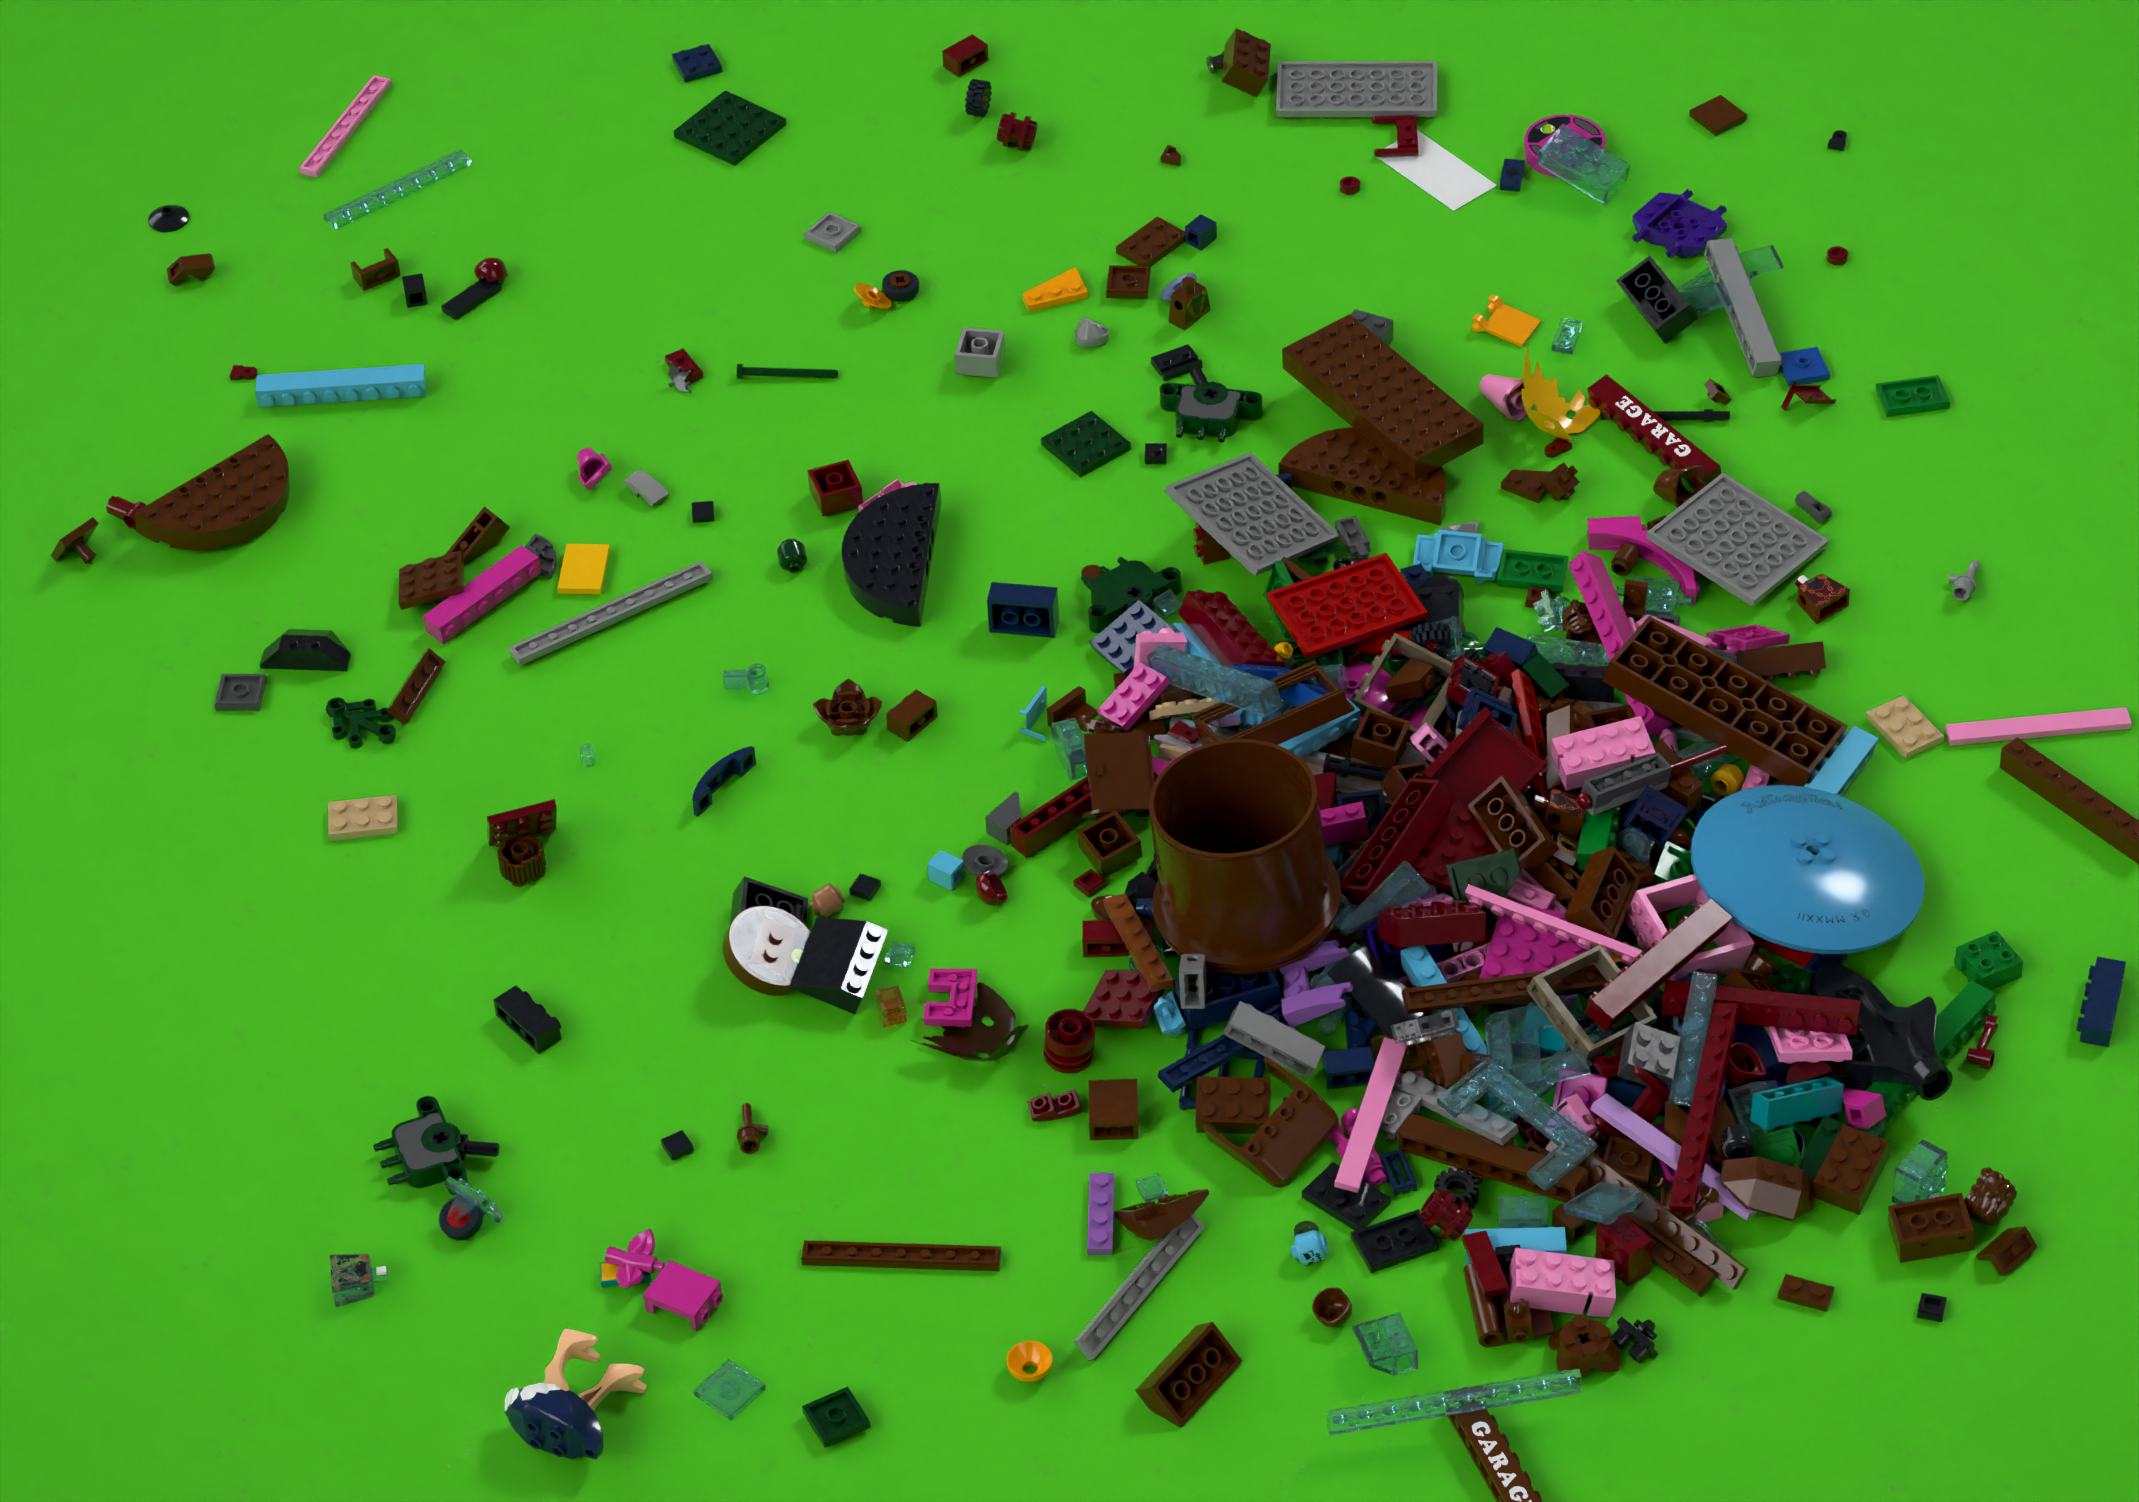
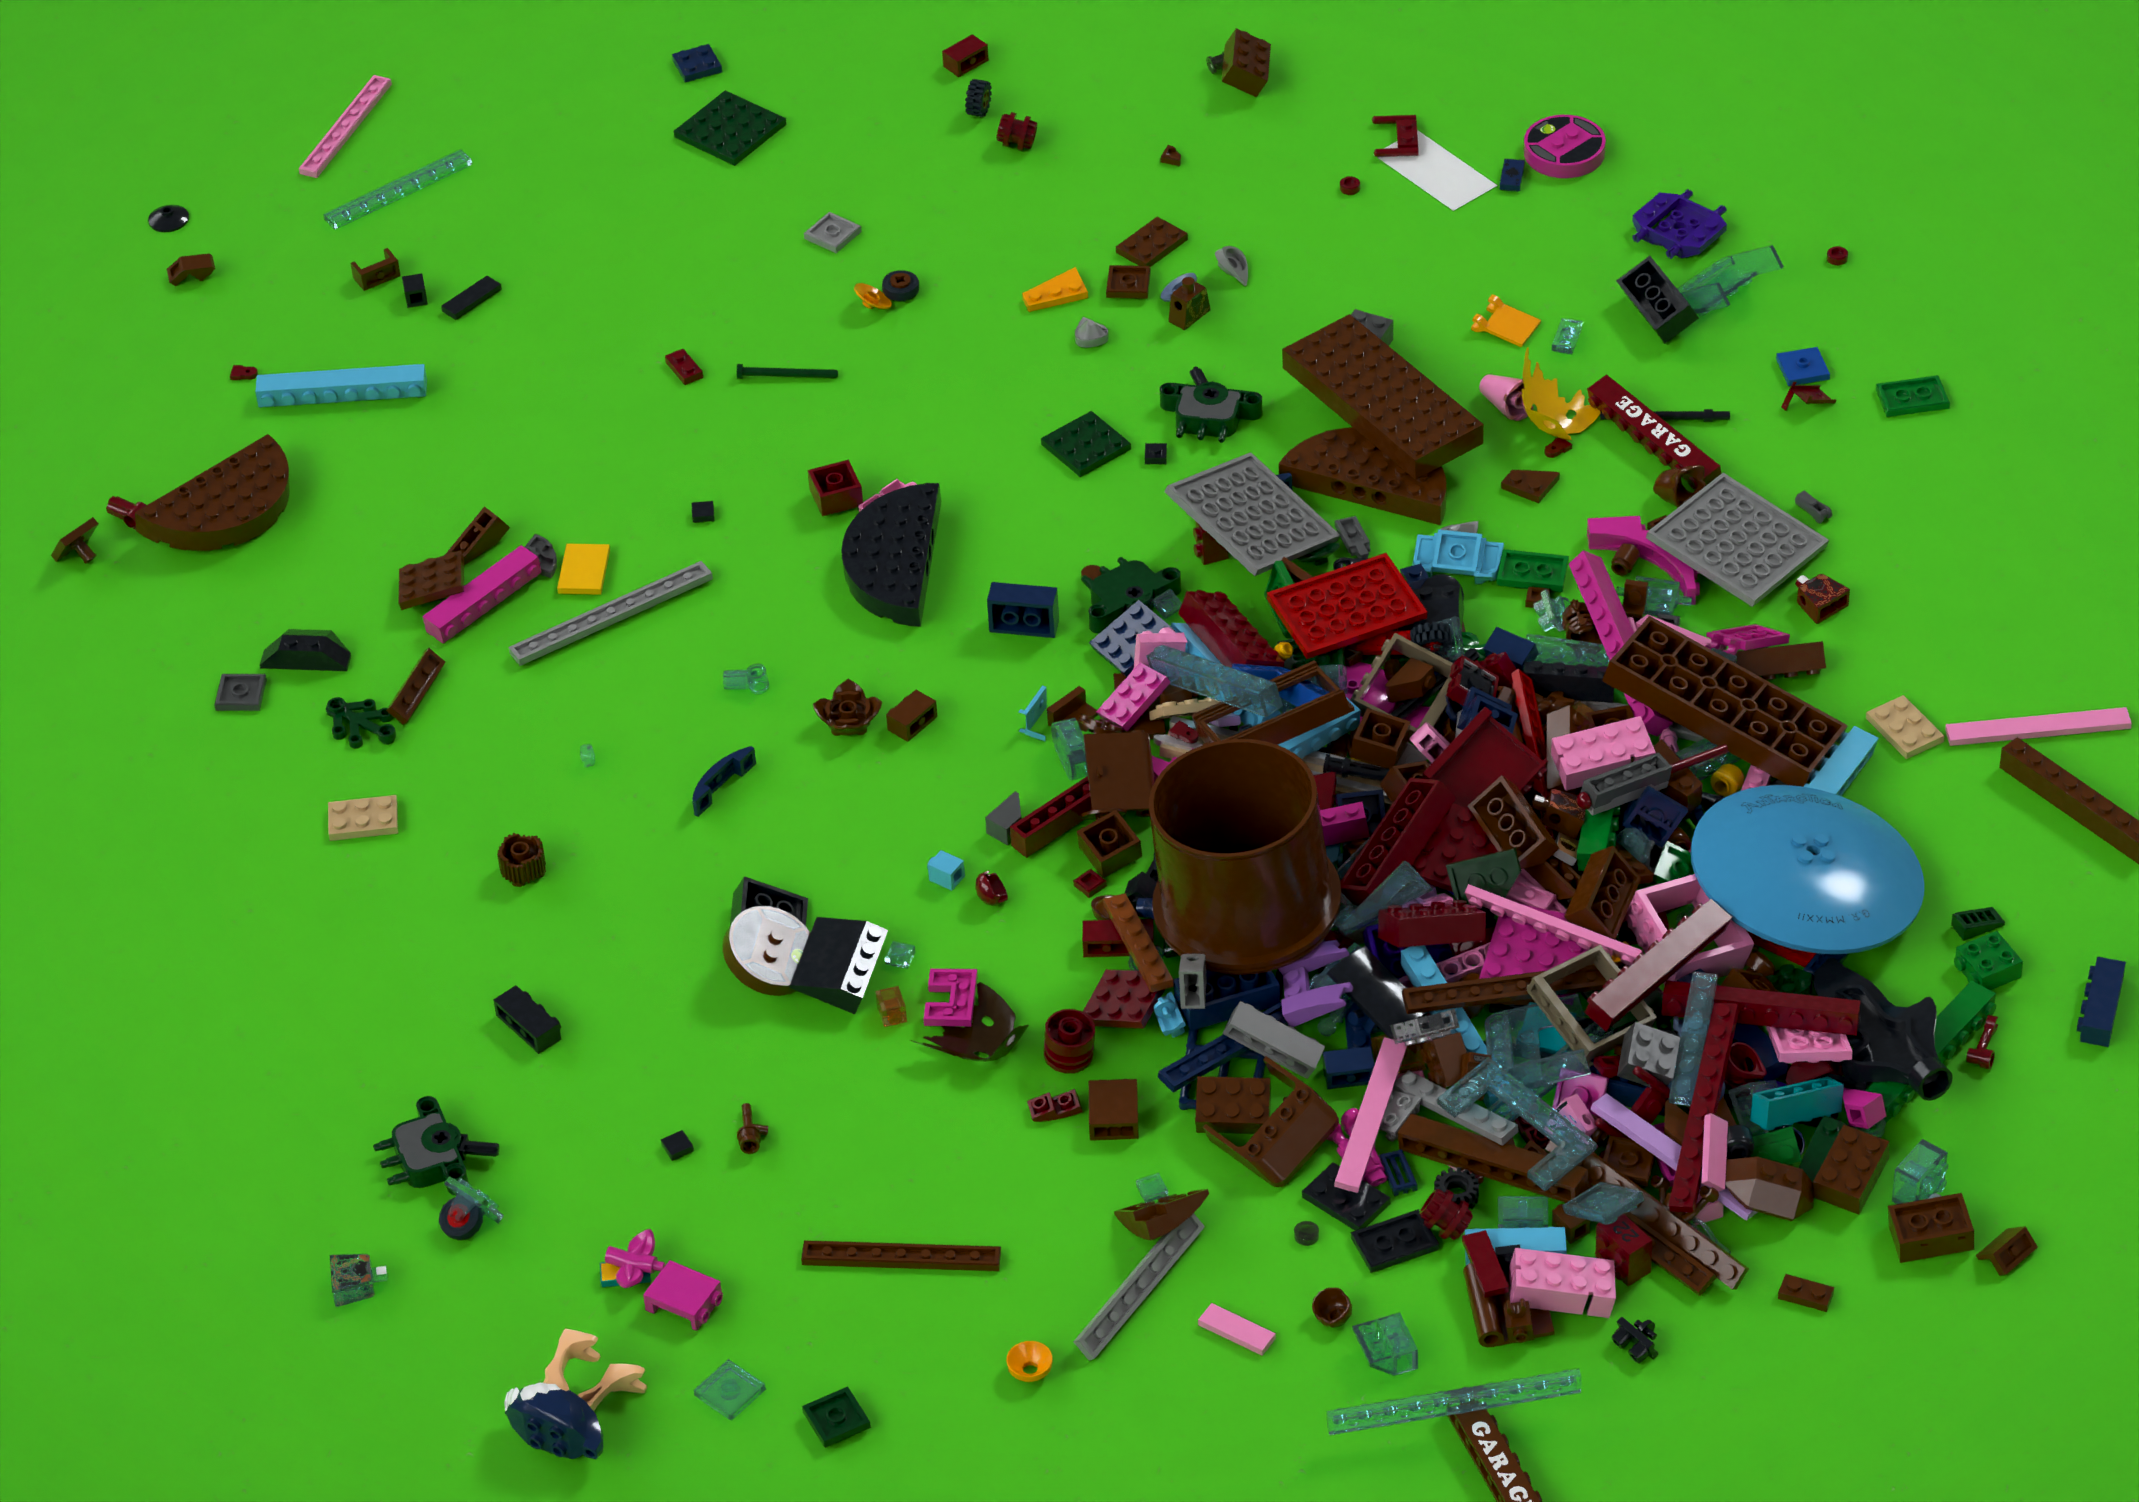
(491, 268): dark red hair -> none
(523, 821): dark red plate -> none
(592, 467): dark pink piece -> none
(645, 485): light grey slope -> none
(679, 378): dark grey piece -> none
(792, 555): dark green head -> none
(827, 900): medium nougat head -> none
(865, 887): black tile -> none
(980, 352): light grey brick -> none
(984, 858): dark grey dish -> none
(1101, 1214): medium lavender plate -> none
(1176, 362): black plate -> none
(1189, 1374): reddish brown slope -> none
(1200, 232): dark blue brick -> none
(1233, 262): none -> light grey piece
(1236, 1329): none -> bright pink tile
(1309, 1247): medium azure head -> none
(1356, 88): light grey plate -> none
(1391, 667): none -> reddish brown tile
(1545, 677): dark green tile -> none
(1561, 481): reddish brown brick -> none
(1583, 164): clear light blue brick -> none
(1584, 1346): reddish brown brick -> none
(1714, 1152): none -> bright pink tile
(1717, 392): plate -> none
(1718, 115): reddish brown tile -> none
(1743, 310): light grey brick -> none
(1838, 141): black piece -> none
(1931, 1307): black tile -> none
(1964, 584): light grey piece -> none
(1965, 926): none -> dark green slope
(1990, 1197): reddish brown hair -> none

